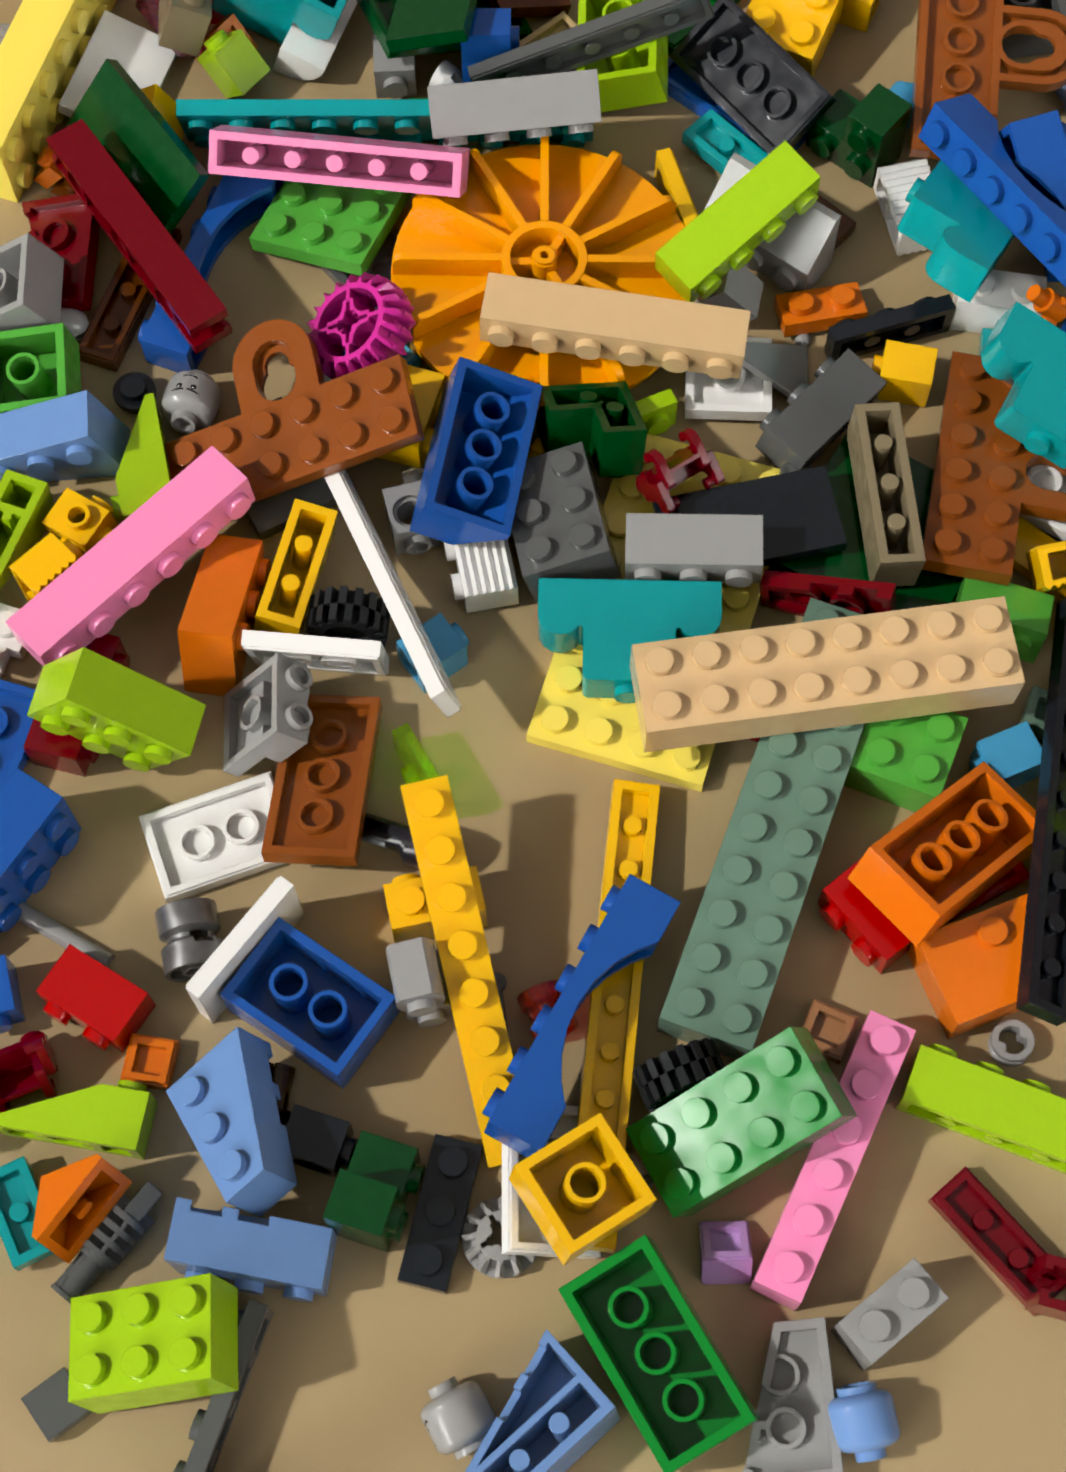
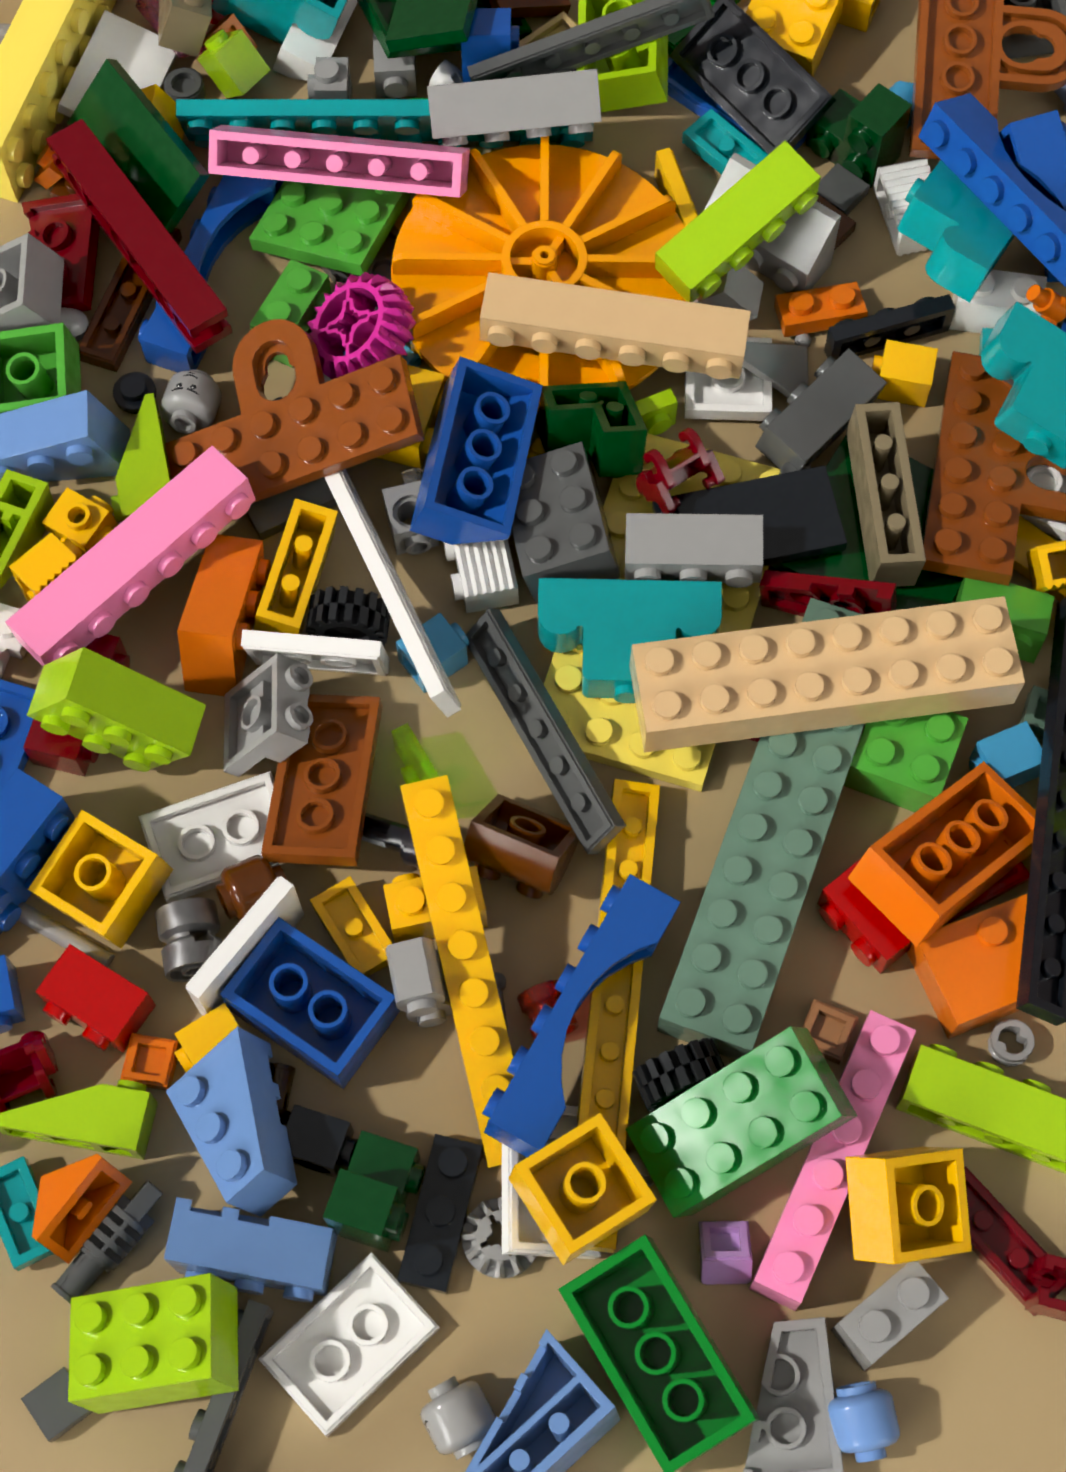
(101, 878): none -> yellow brick
(184, 84): none -> dark grey tile
(203, 1035): none -> yellow brick
(244, 884): none -> reddish brown head
(294, 298): none -> bright green brick
(330, 79): none -> light grey brick
(349, 1344): none -> white tile
(352, 926): none -> yellow plate
(521, 845): none -> reddish brown brick
(544, 732): none -> dark grey tile
(842, 189): none -> dark grey tile
(908, 1204): none -> yellow brick

